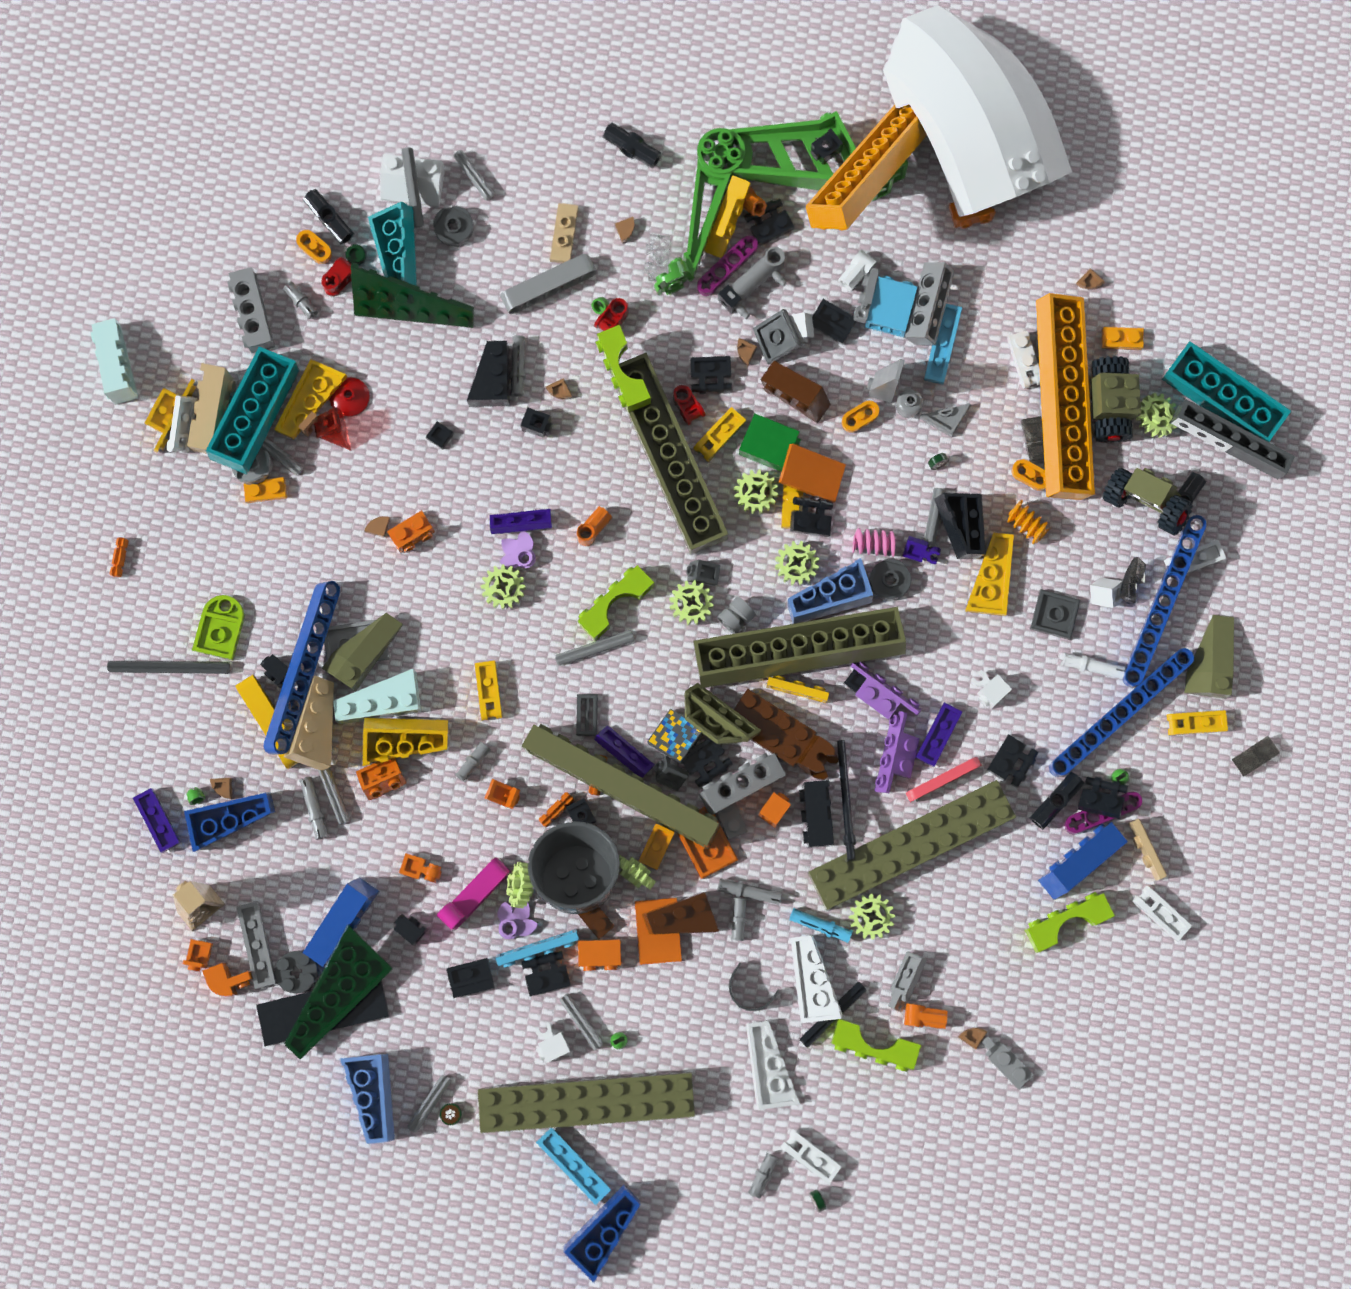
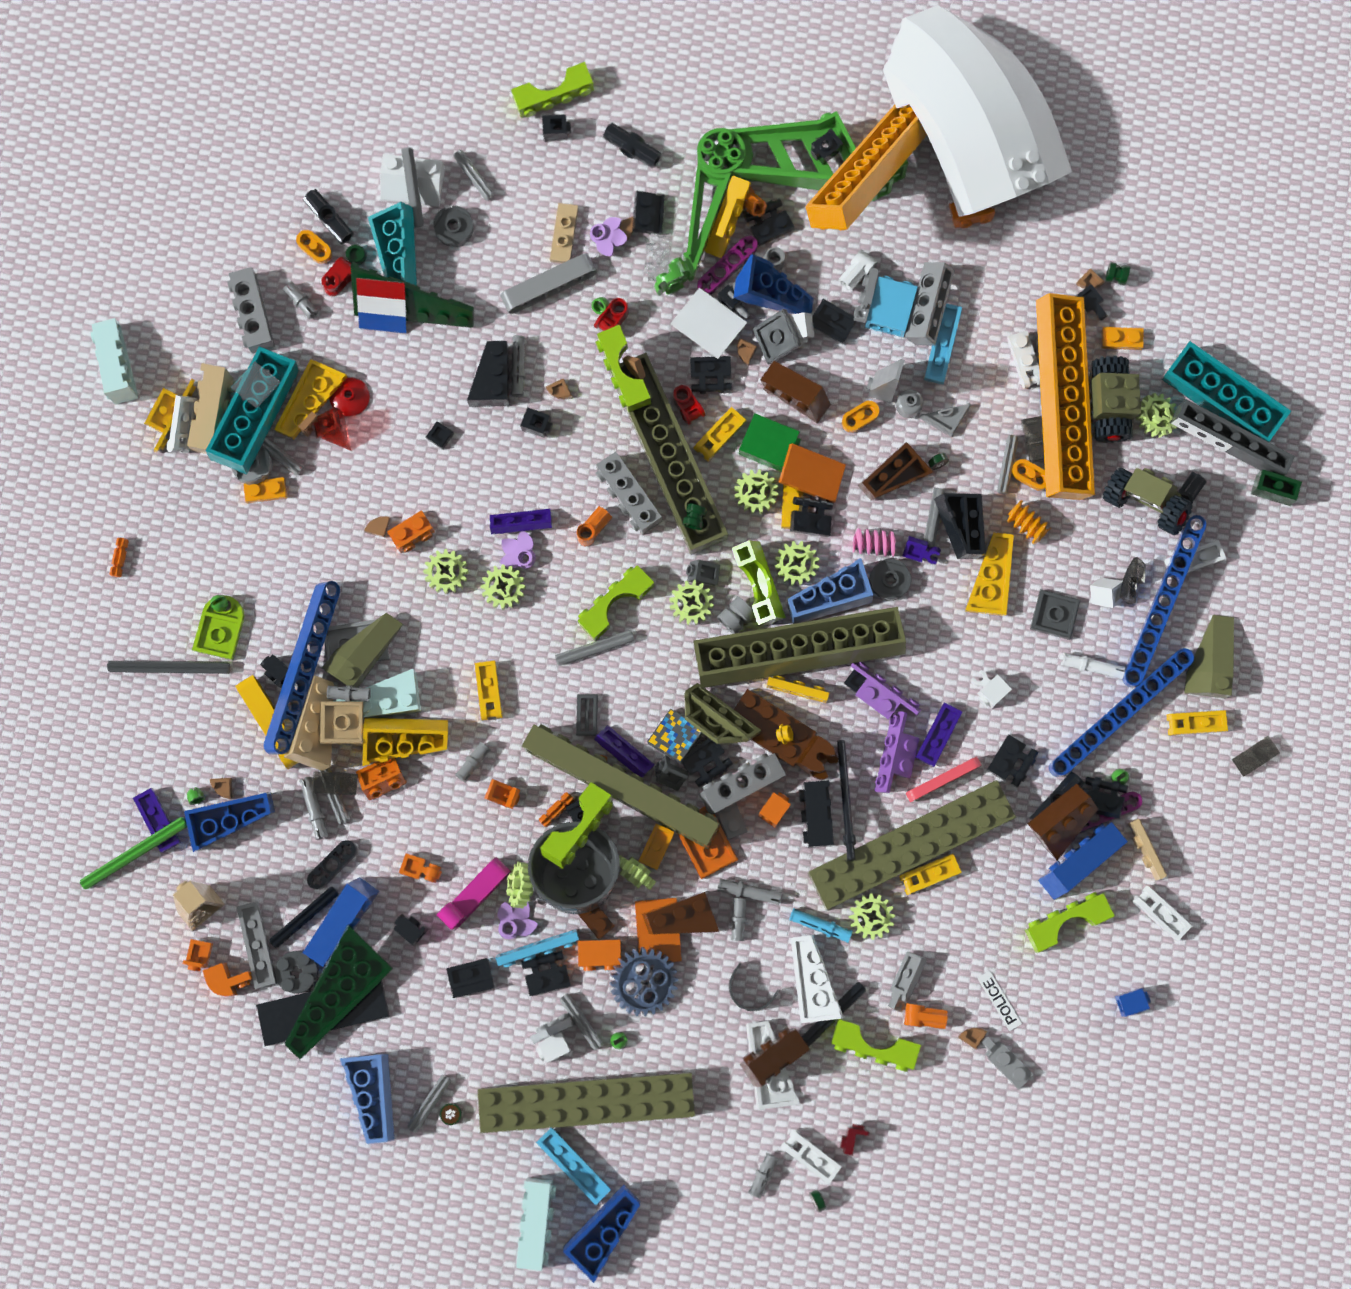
(133, 853): none -> bright green axle
(221, 606): none -> bright green hinge
(255, 384): none -> clear piece
(303, 917): none -> black axle
(323, 864): none -> black beam
(334, 783): none -> clear smoke slope
(341, 723): none -> tan tile
(348, 693): none -> light grey pin
(381, 305): none -> sticker
(441, 577): none -> yellowish green gear
(532, 100): none -> lime arch
(534, 1224): none -> light aqua wedge
(552, 122): none -> black brick
(552, 1028): none -> light grey hinge
(561, 846): none -> lime arch
(611, 236): none -> lavender plate
(627, 973): none -> sand blue gear
(628, 492): none -> light grey brick
(634, 366): none -> medium nougat tile
(648, 212): none -> black plate
(694, 517): none -> dark green wheel
(708, 323): none -> white sticker
(766, 599): none -> lime arch
(768, 288): none -> blue wedge
(774, 1056): none -> reddish brown wedge
(784, 734): none -> yellow plate
(847, 1142): none -> dark red bracket
(895, 472): none -> reddish brown wedge
(931, 873): none -> yellow plate
(999, 1000): none -> white sticker
(1007, 464): none -> light grey axle
(1063, 820): none -> reddish brown wedge
(1092, 300): none -> black plate
(1117, 273): none -> dark green wheel
(1133, 1002): none -> blue brick
(1276, 487): none -> dark green brick

